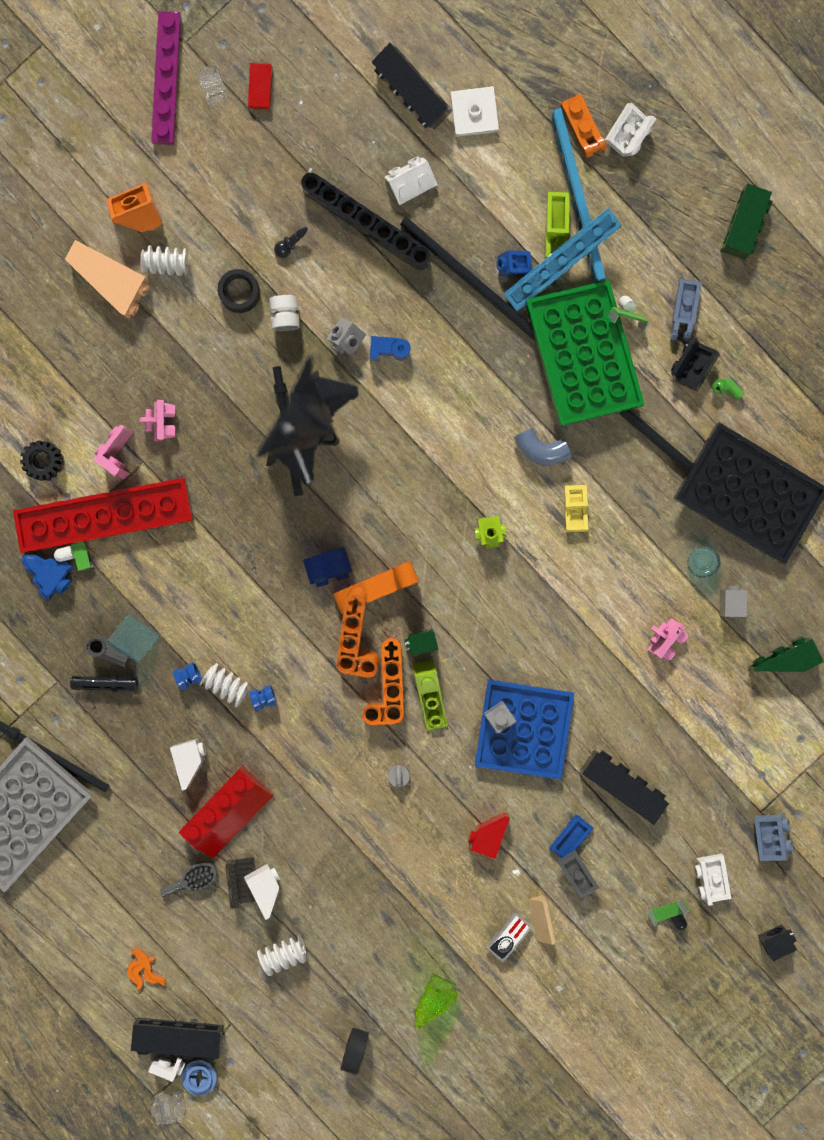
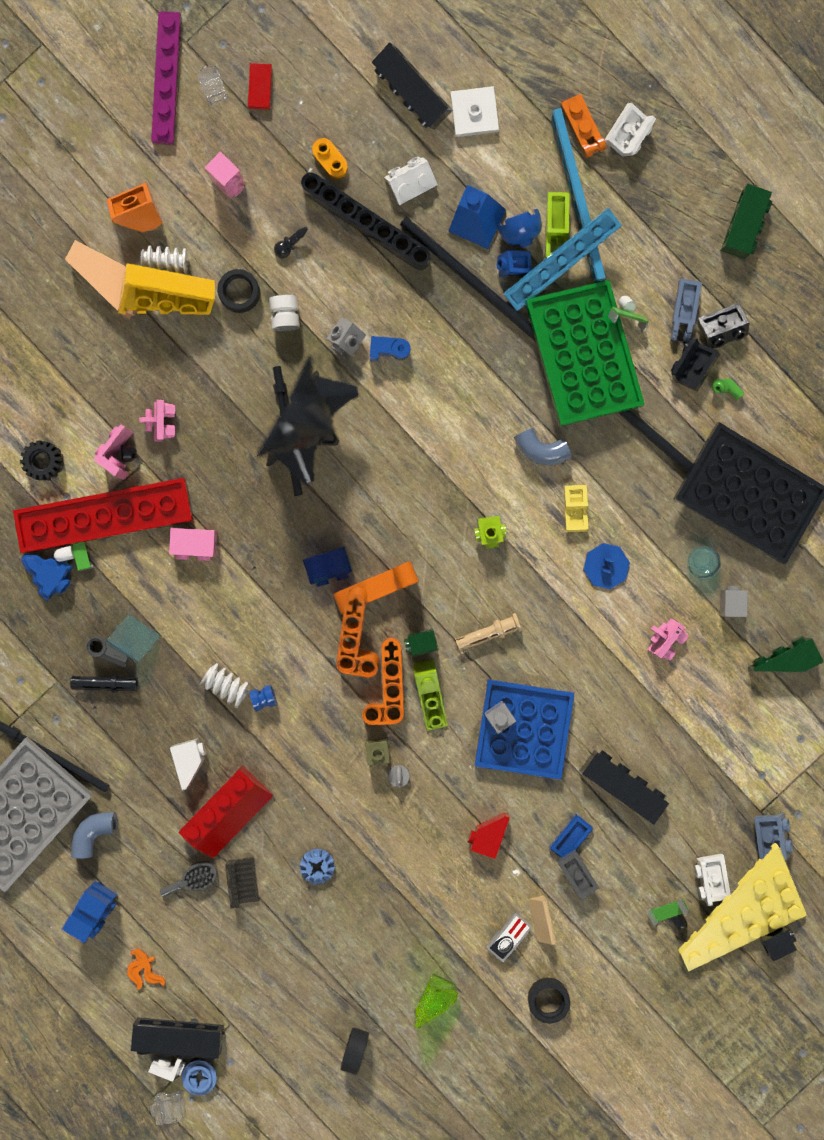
(89, 830): none -> sand blue cylinder
(90, 912): none -> blue brick
(128, 453): none -> black hinge
(165, 291): none -> yellow wedge
(187, 676): blue wheel -> none
(193, 543): none -> bright pink brick
(225, 175): none -> bright pink brick
(264, 888): white slope -> none
(282, 956): white piece -> none
(316, 856): none -> medium blue gear
(329, 158): none -> light orange plate
(377, 751): none -> olive brick
(477, 217): none -> blue slope
(498, 629): none -> tan pin
(521, 228): none -> blue cylinder
(551, 1017): none -> black tyre
(606, 566): none -> blue piece
(724, 326): none -> bracket
(756, 908): none -> light yellow wing

